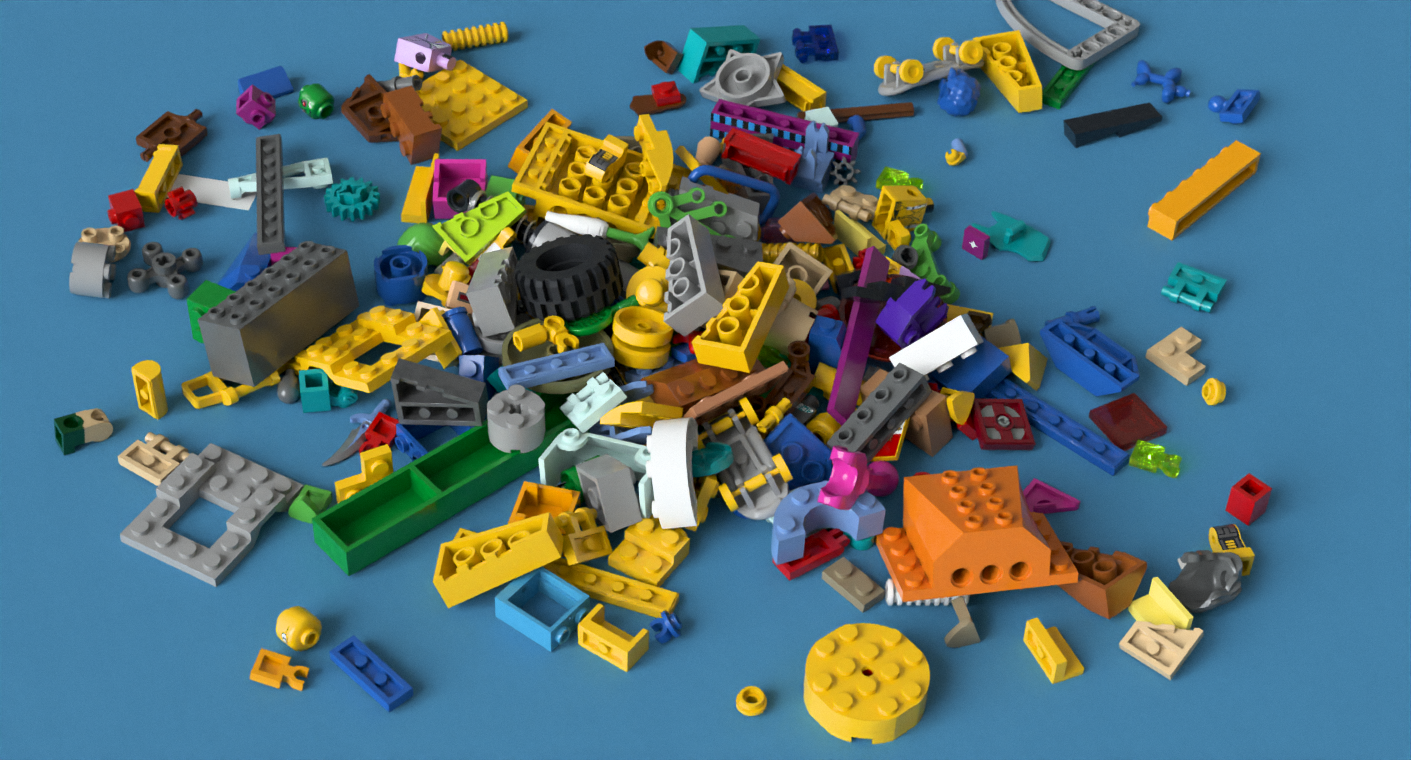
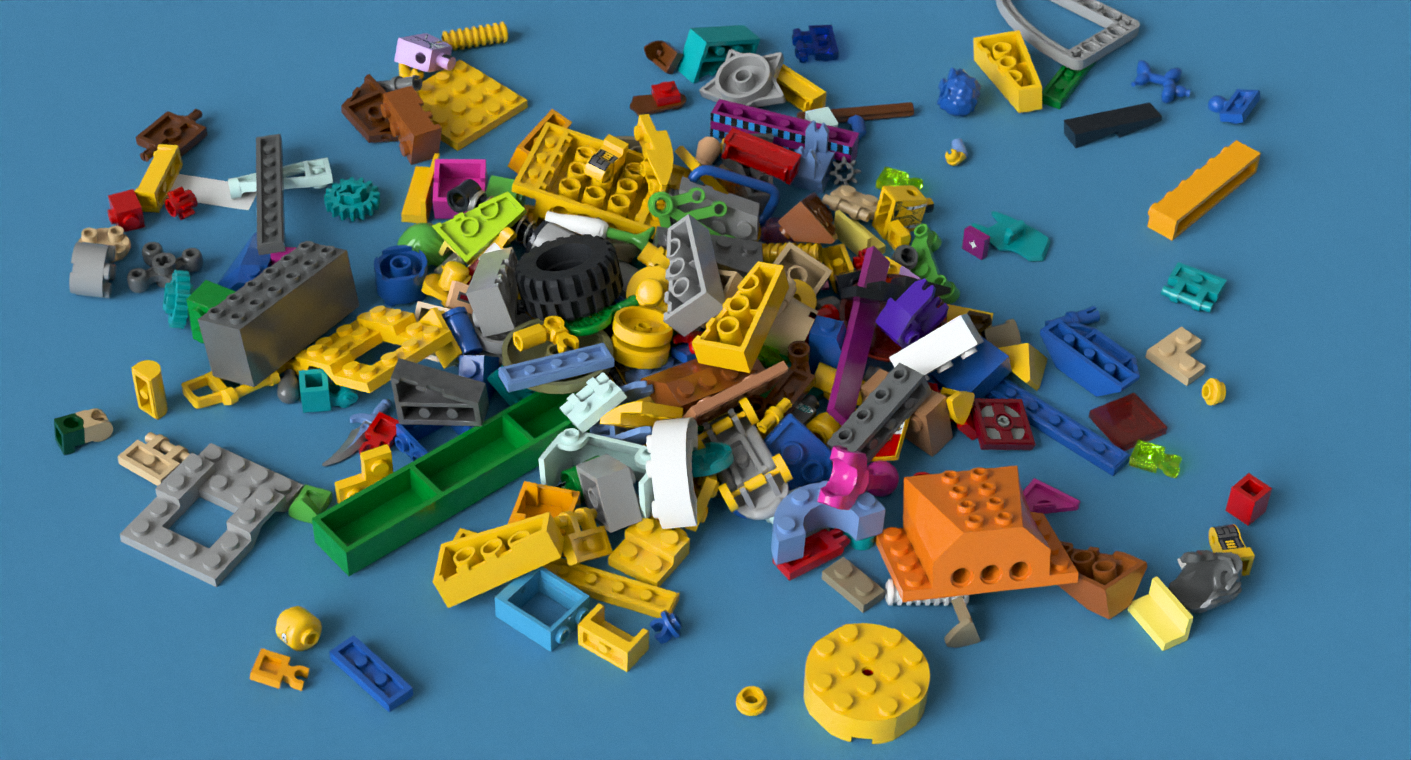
(175, 298): none -> teal gear
(256, 107): magenta brick -> none
(271, 81): blue slope -> none
(316, 101): green head -> none
(516, 420): light grey brick -> none
(912, 73): piece -> none
(1051, 651): yellow panel -> none
(1160, 646): tan wing -> none

